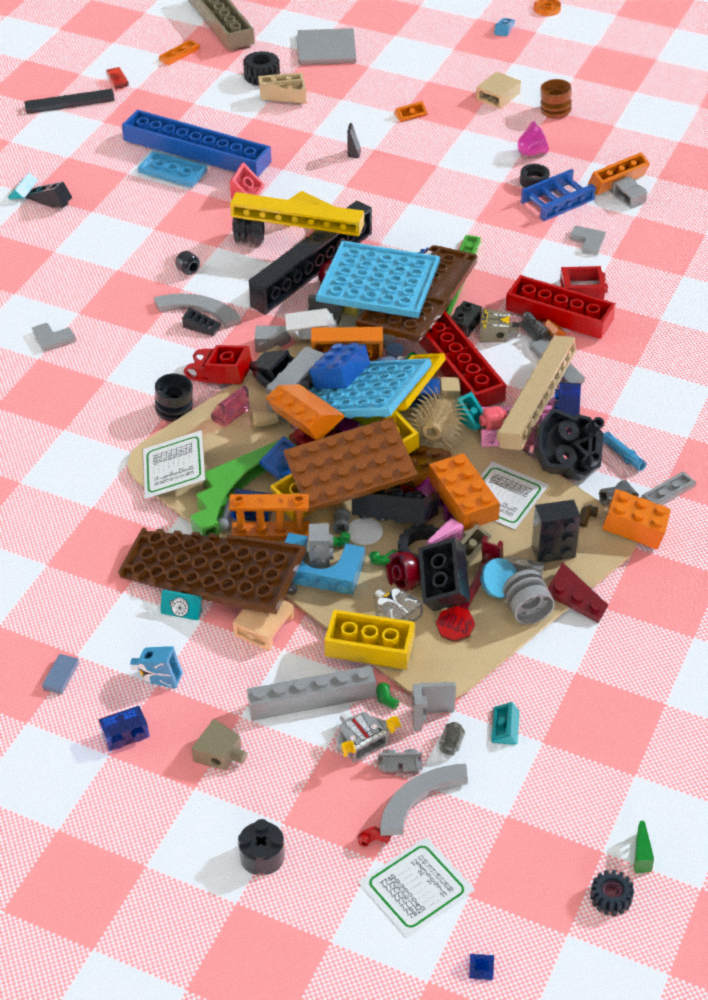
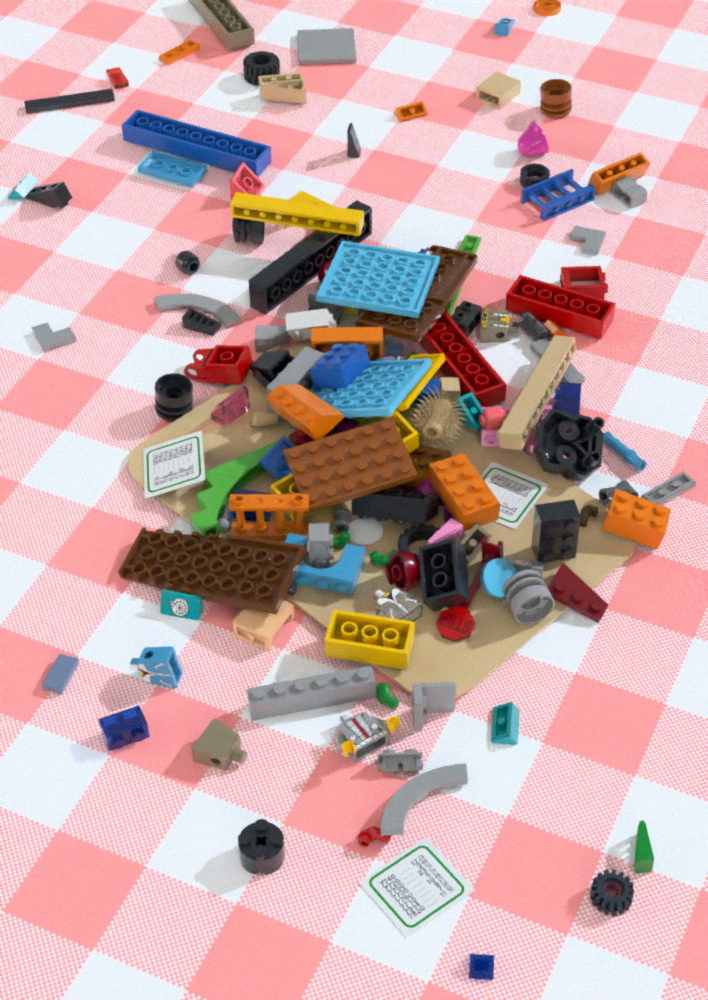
(451, 738): clear smoke brick -> none

